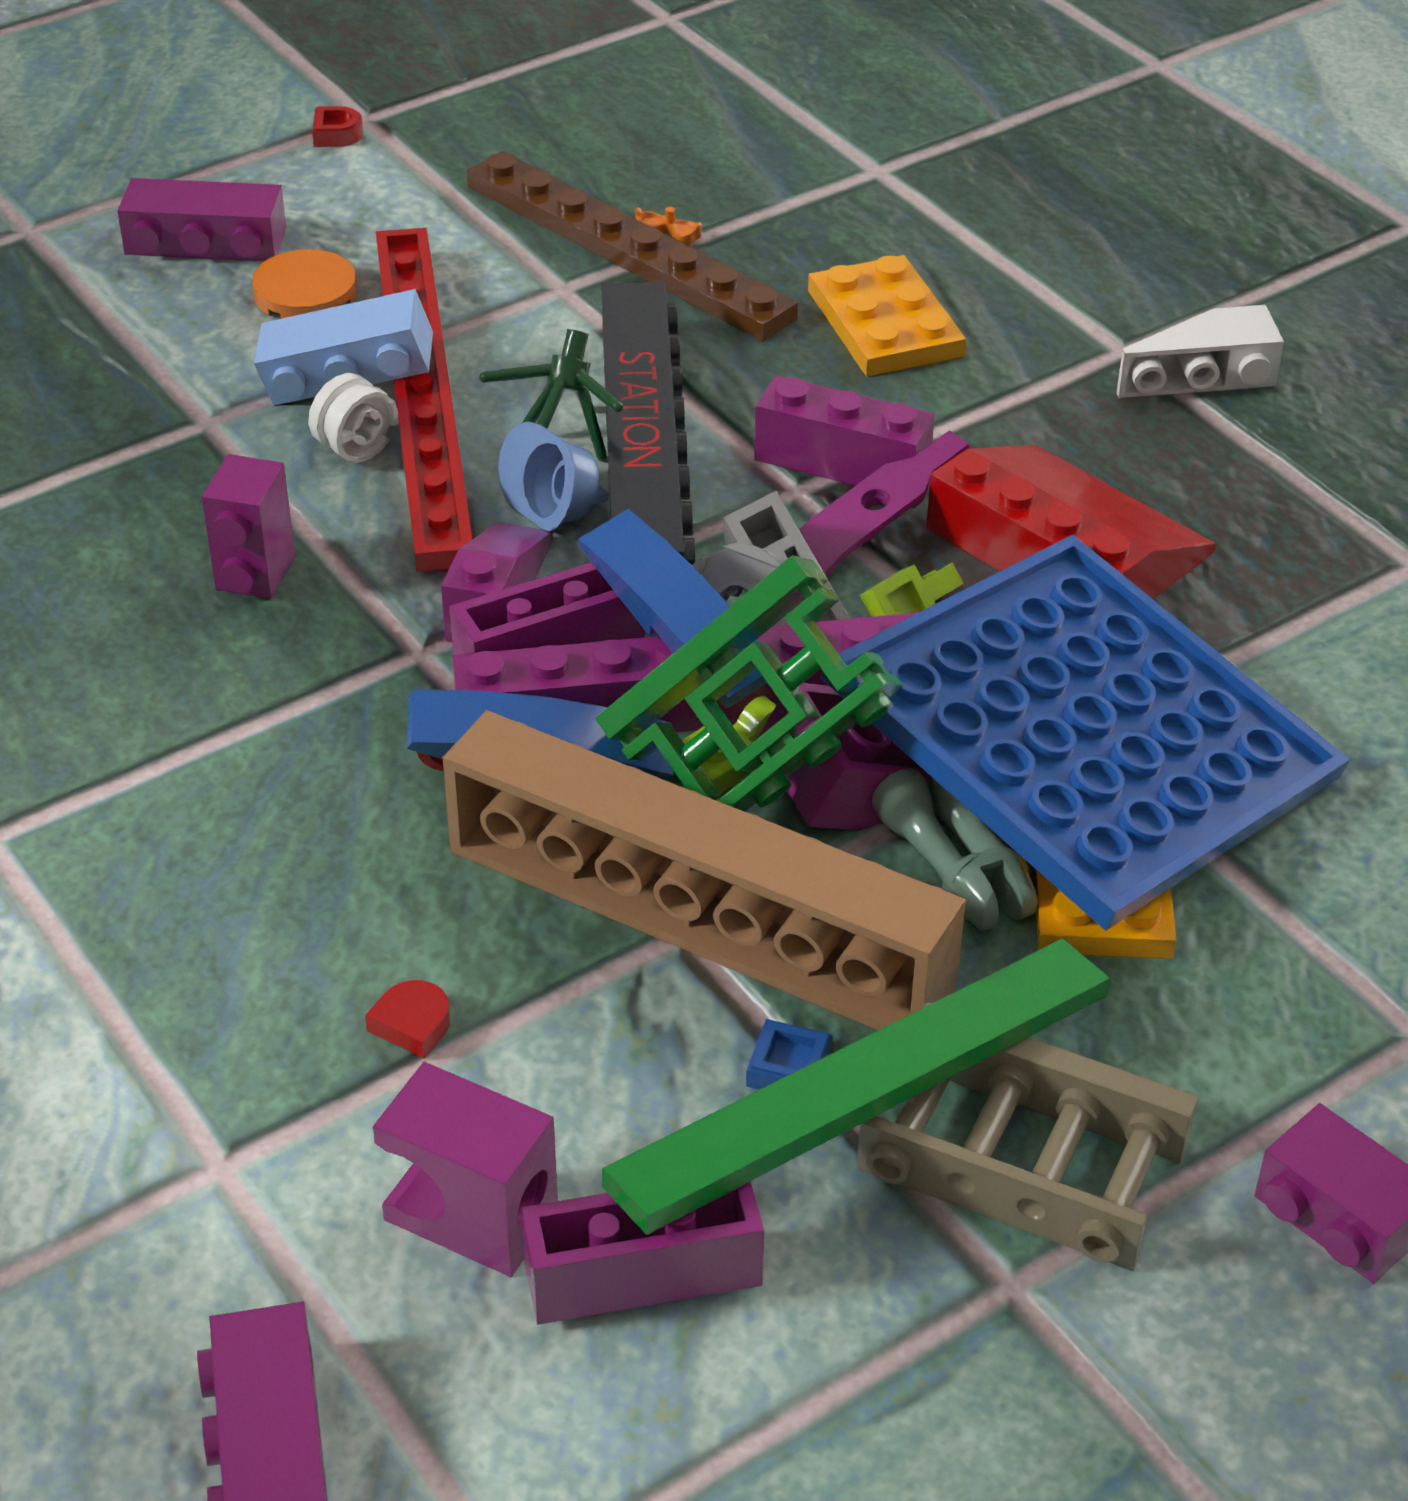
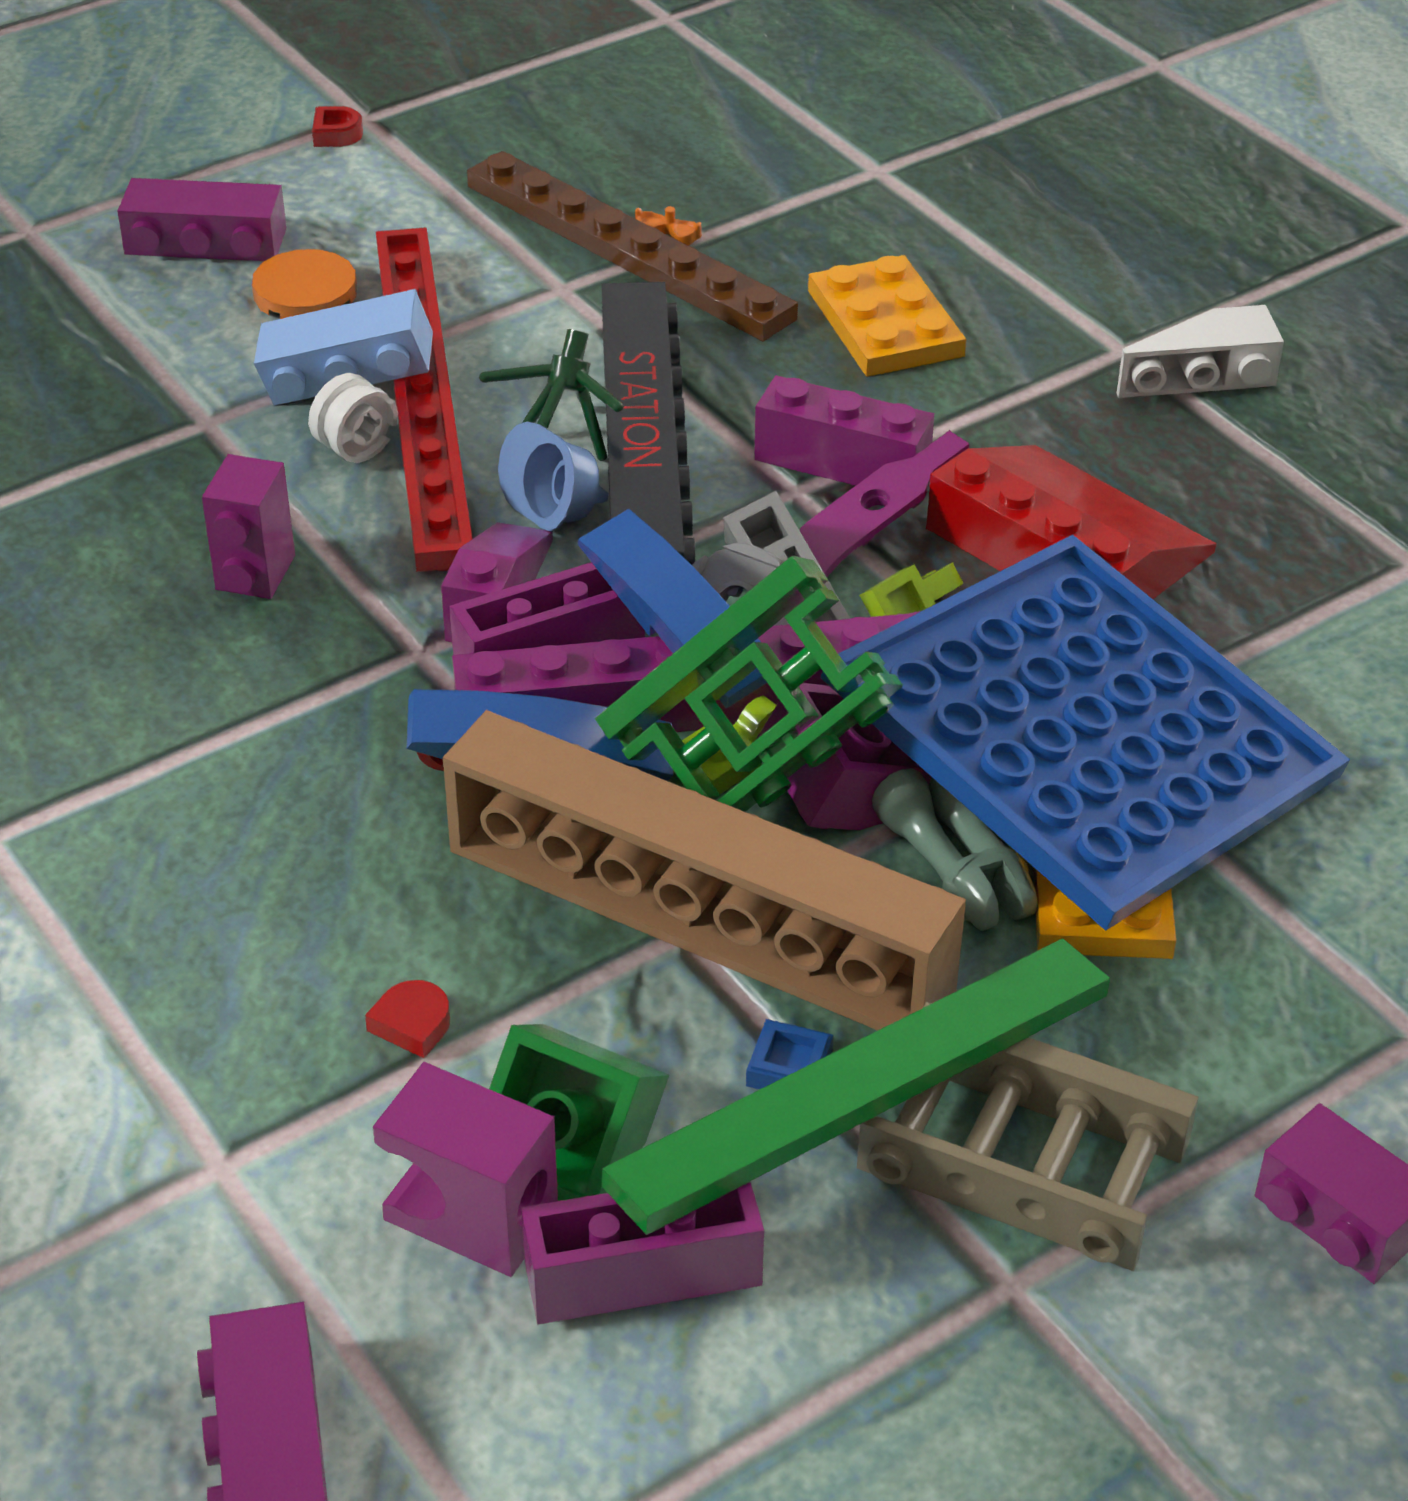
(595, 1095): none -> green slope

